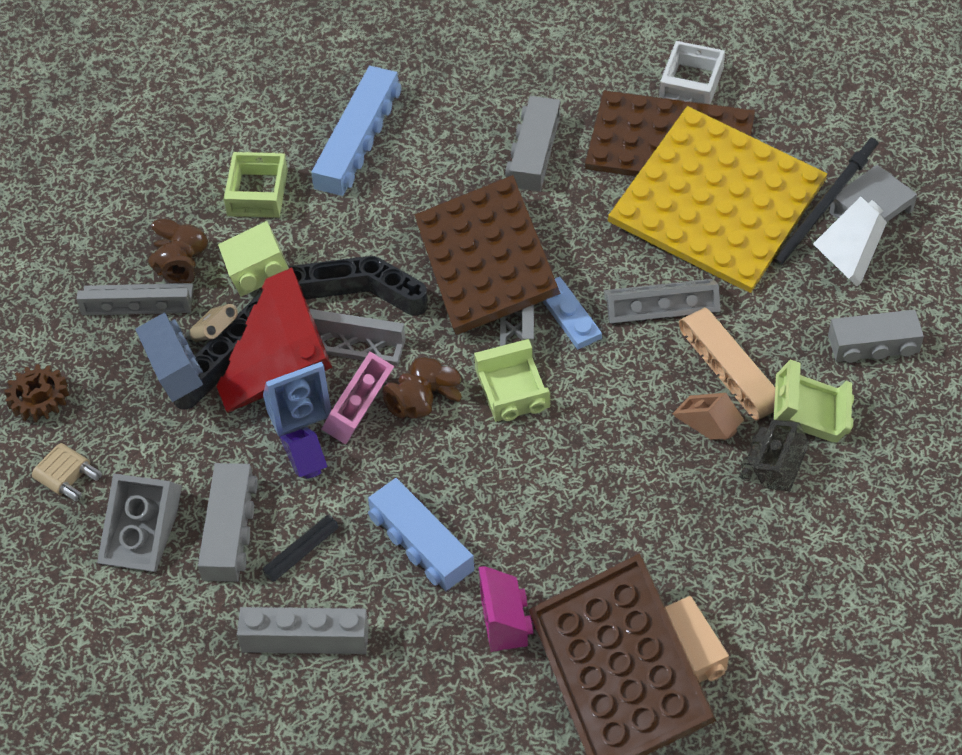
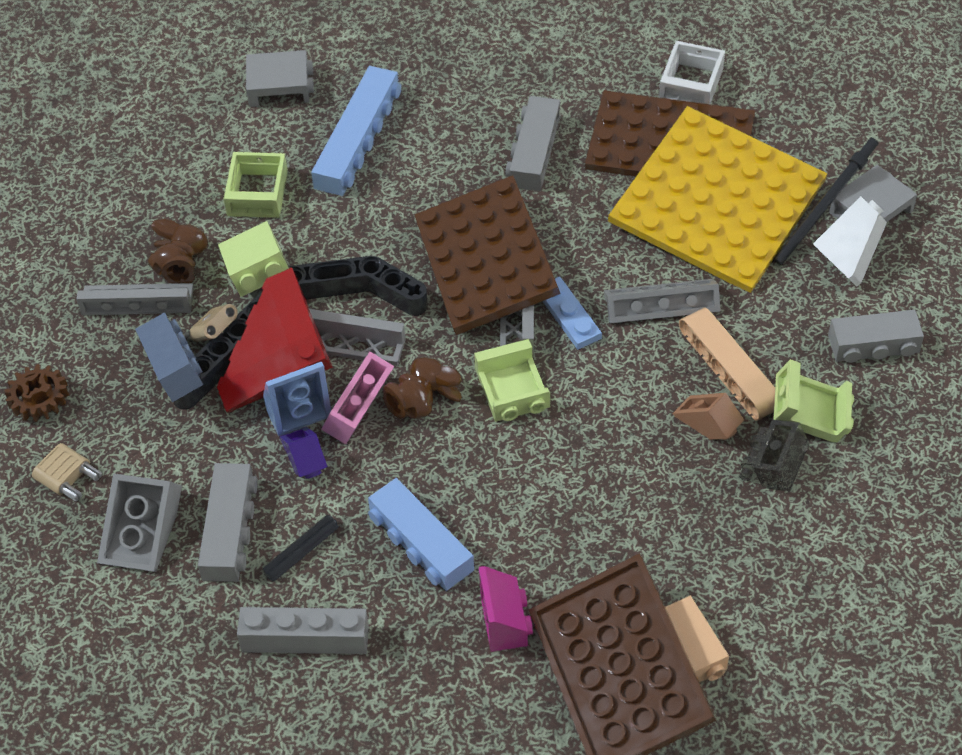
(278, 75): none -> light grey panel

